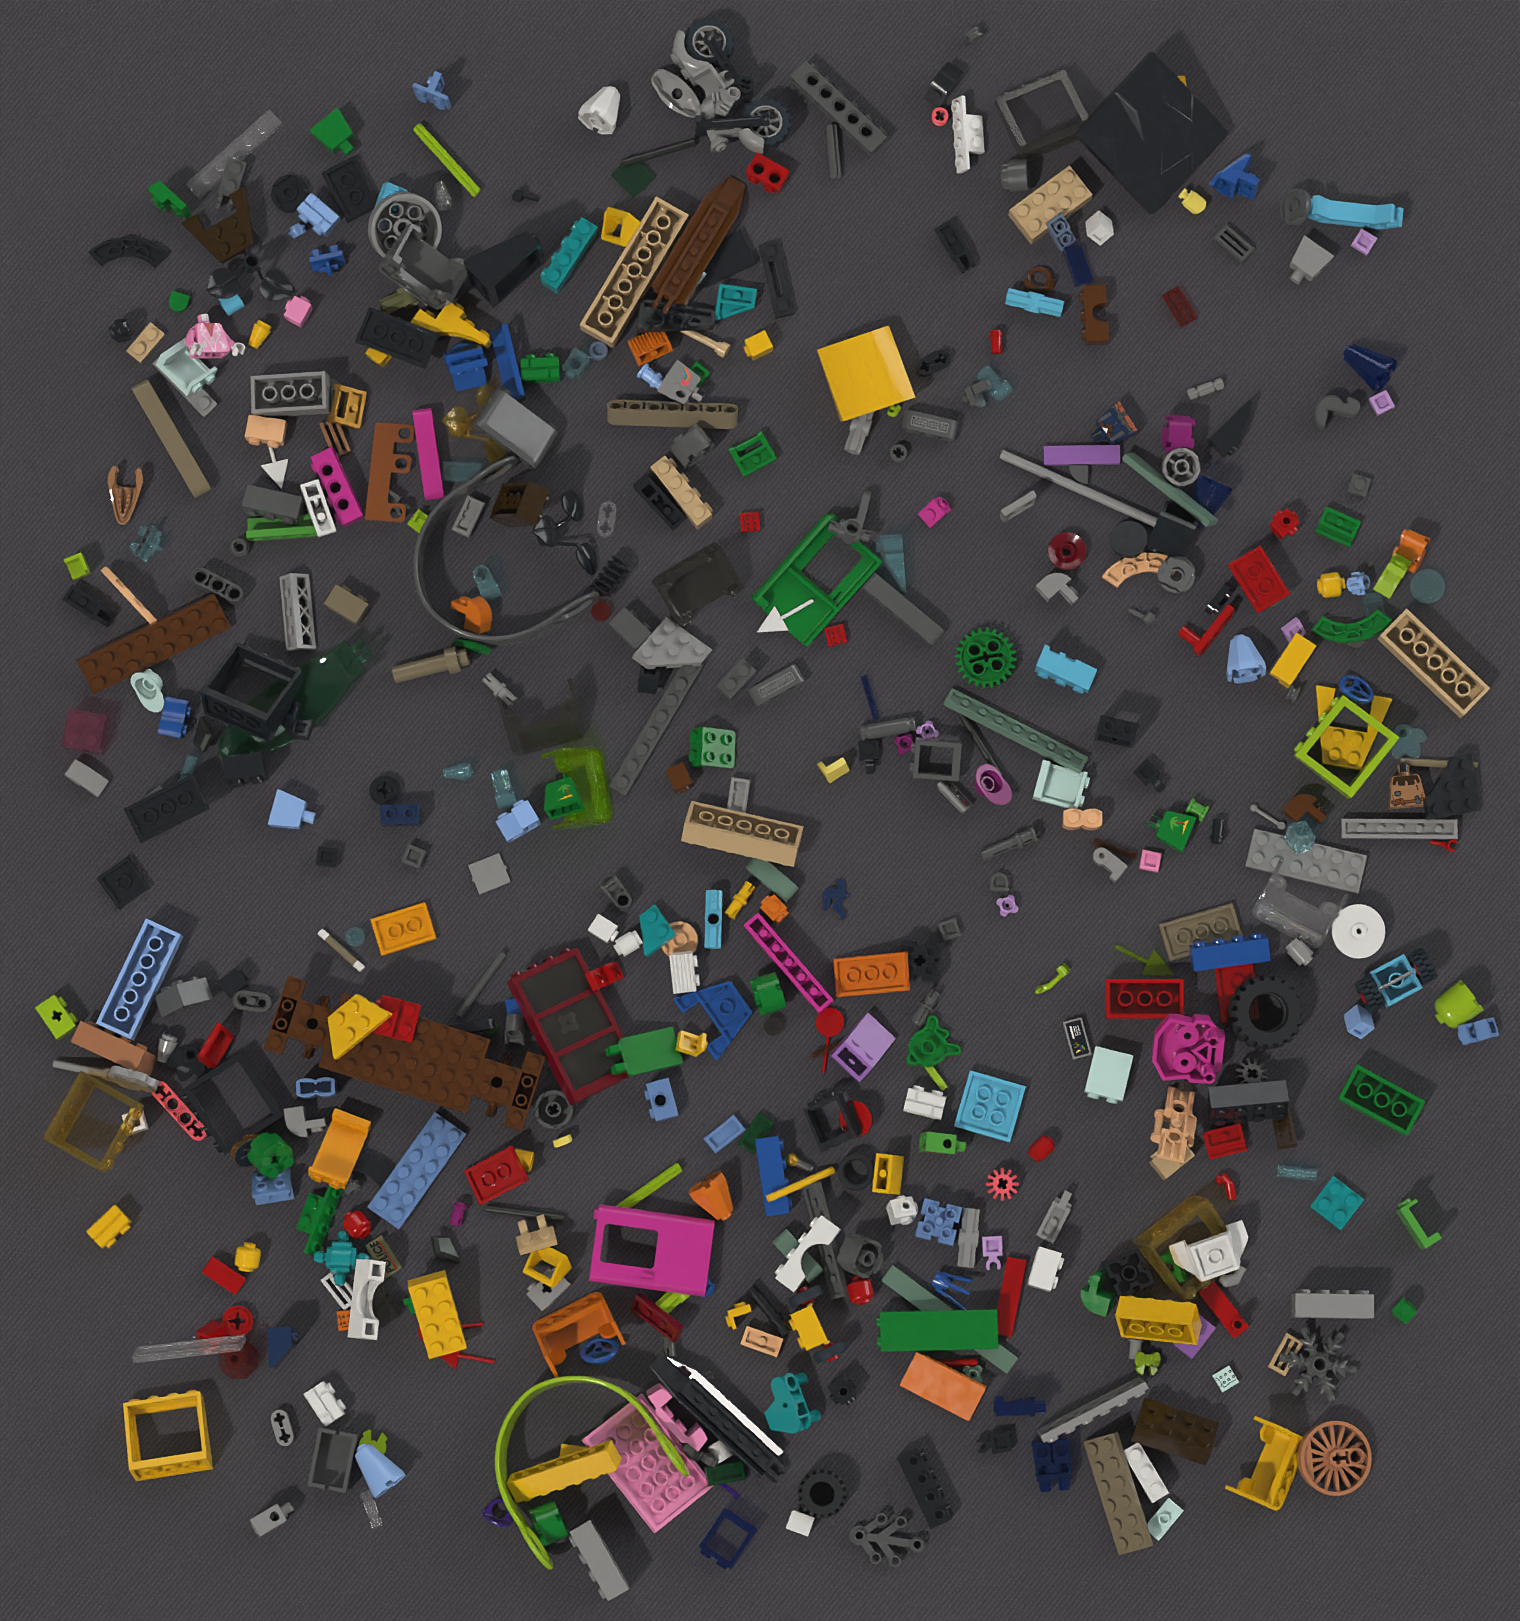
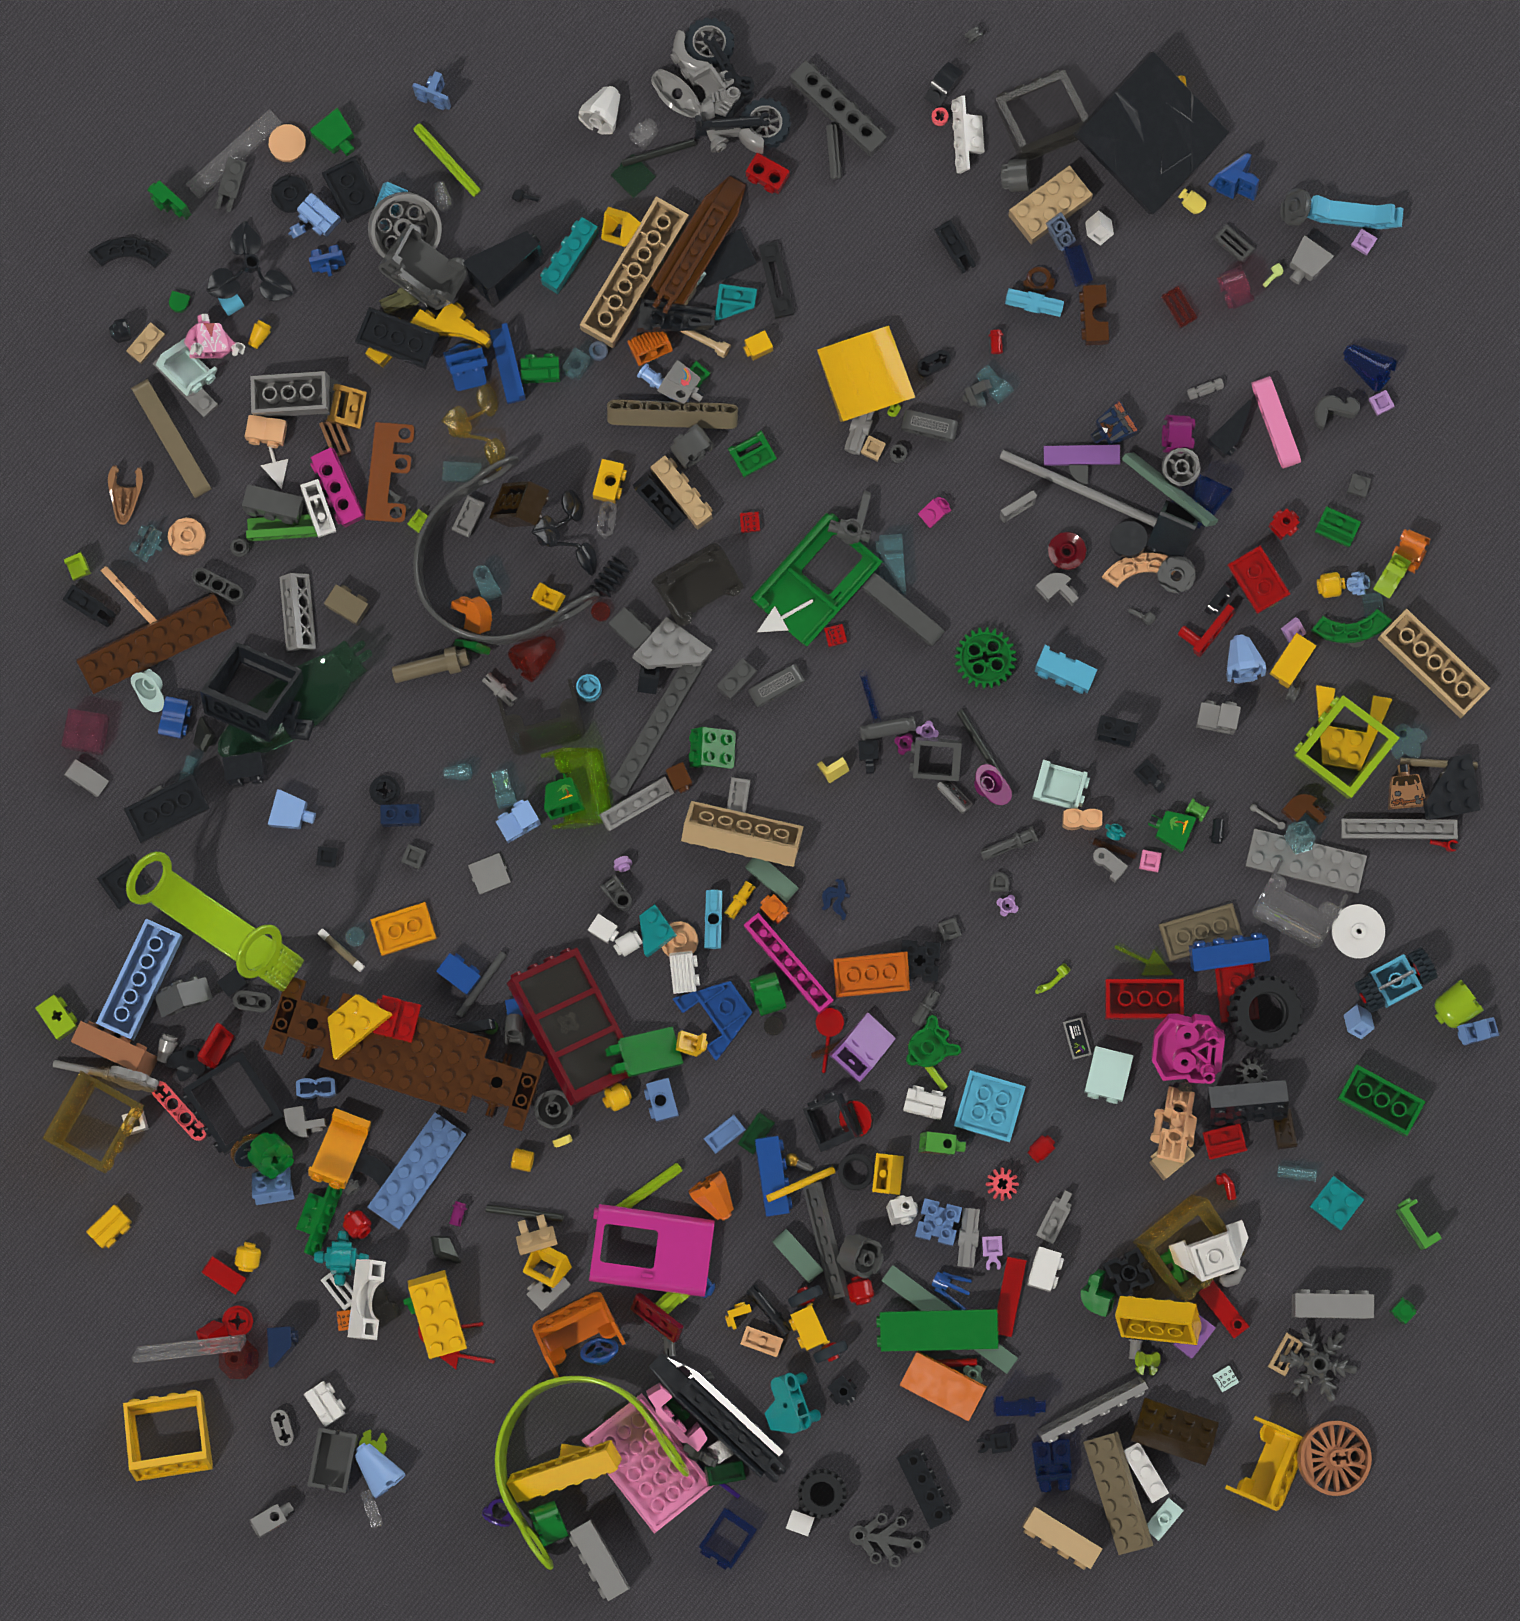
(186, 536): none -> light nougat tile
(230, 235): dark brown wing -> none
(248, 946): none -> lime piece
(287, 143): none -> light nougat tile
(298, 310): bright pink brick -> none
(381, 1252): olive tile -> none
(428, 454): dark pink beam -> none
(459, 974): none -> blue brick
(496, 1175): red tile -> none
(515, 428): windscreen -> none
(532, 656): none -> clear red cone
(547, 597): none -> yellow bracket
(589, 688): none -> medium azure wheel
(604, 976): red slope -> none
(607, 470): none -> yellow brick
(617, 1097): none -> yellow head
(622, 864): none -> lavender plate
(636, 803): none -> light grey plate
(644, 133): none -> clear brick
(677, 1409): none -> green axle
(821, 1233): white arch -> none
(873, 448): none -> tan plate
(1015, 731): sand green tile -> none
(1061, 1537): none -> tan brick
(1114, 831): none -> teal plate
(1218, 718): none -> light grey brick
(1236, 288): none -> clear pink brick
(1276, 422): none -> bright pink beam
(1277, 270): none -> yellowish green hand
(1299, 952): light grey brick -> none
(1355, 691): blue piece -> none
(1427, 586): clear light blue piece -> none

